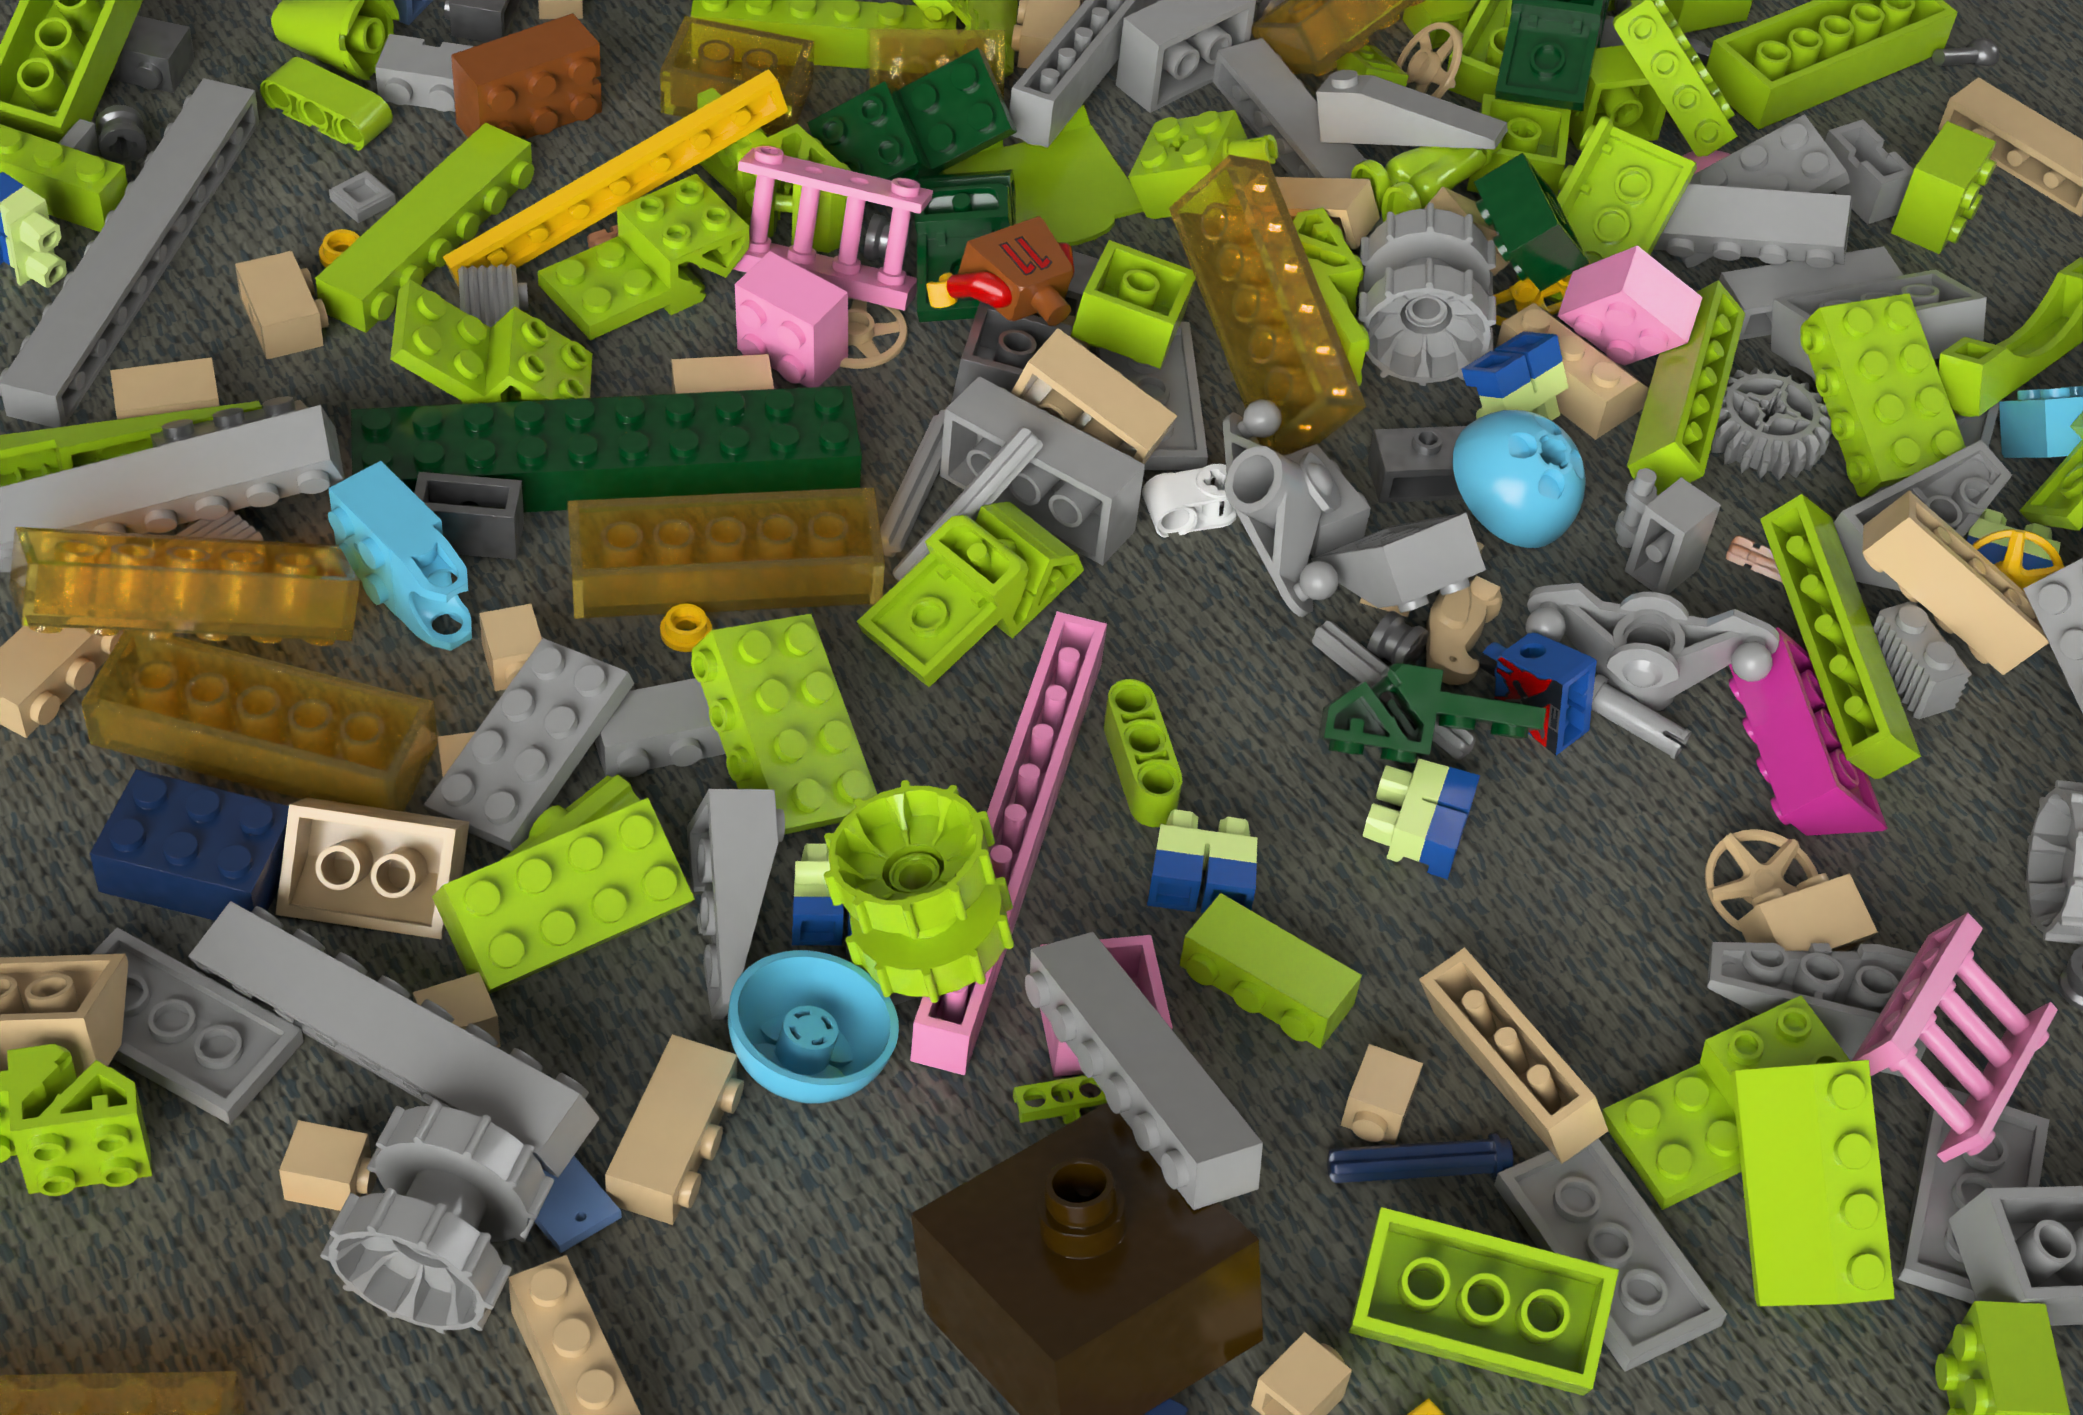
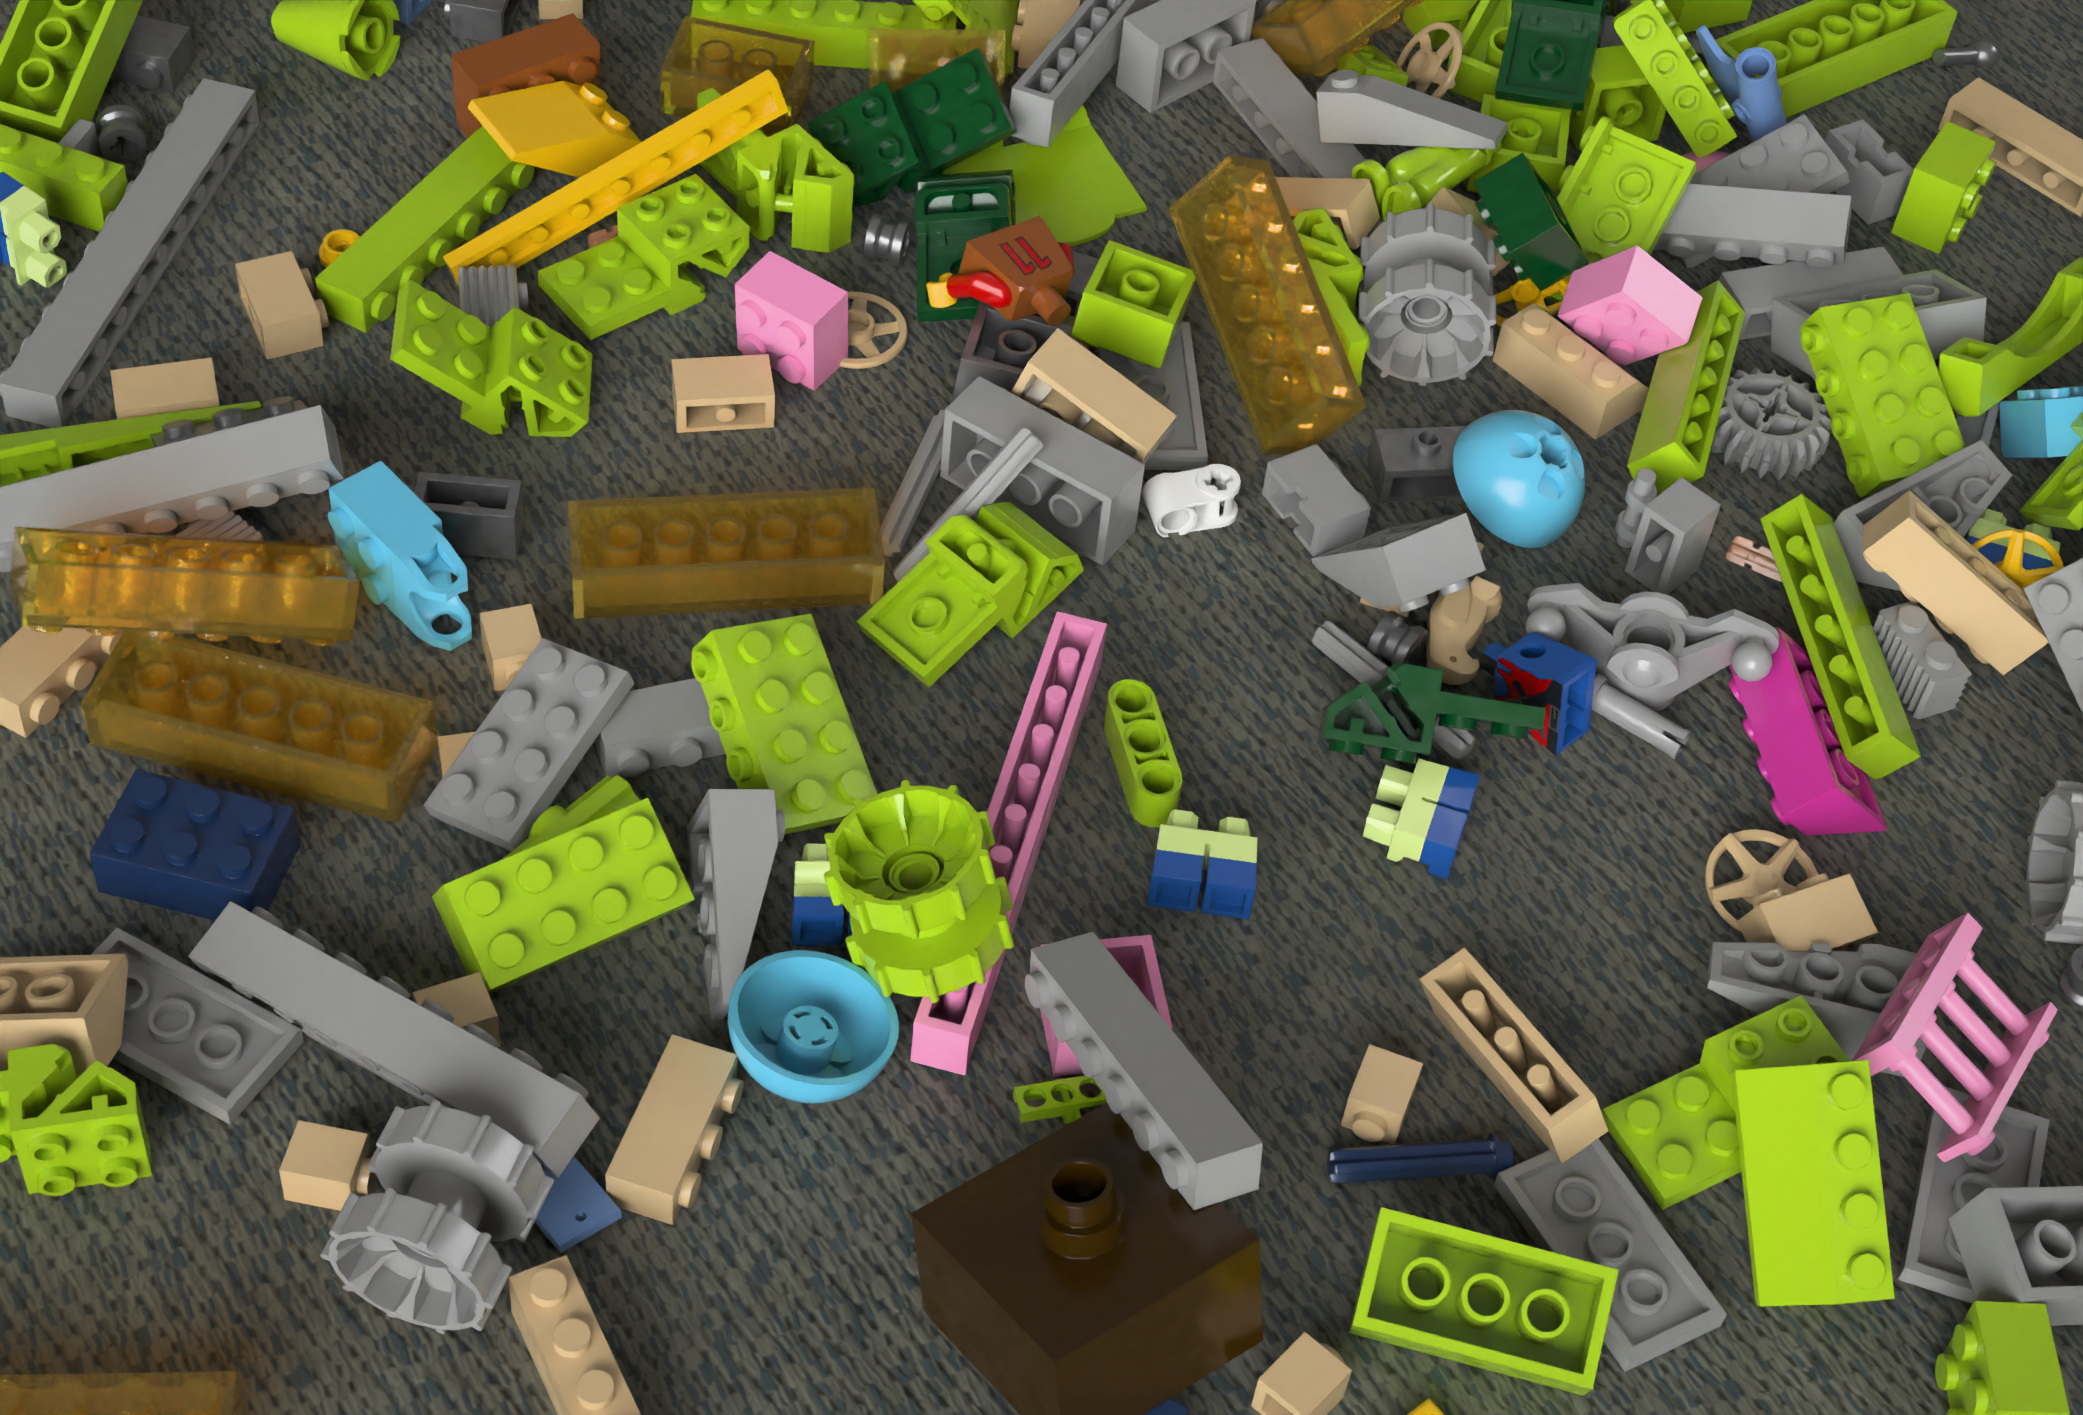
(327, 102): lime beam -> none
(362, 196): light grey tile -> none
(368, 866): tan slope -> none
(417, 73): light grey brick -> none
(556, 126): none -> yellow slope
(625, 444): dark green brick -> none
(684, 617): yellow plate -> none
(880, 286): bright pink fence -> none
(1185, 151): lime brick -> none
(1269, 971): lime brick -> none
(1280, 505): light grey piece -> none
(1520, 375): blue hips -> none
(1751, 99): none -> medium blue pin

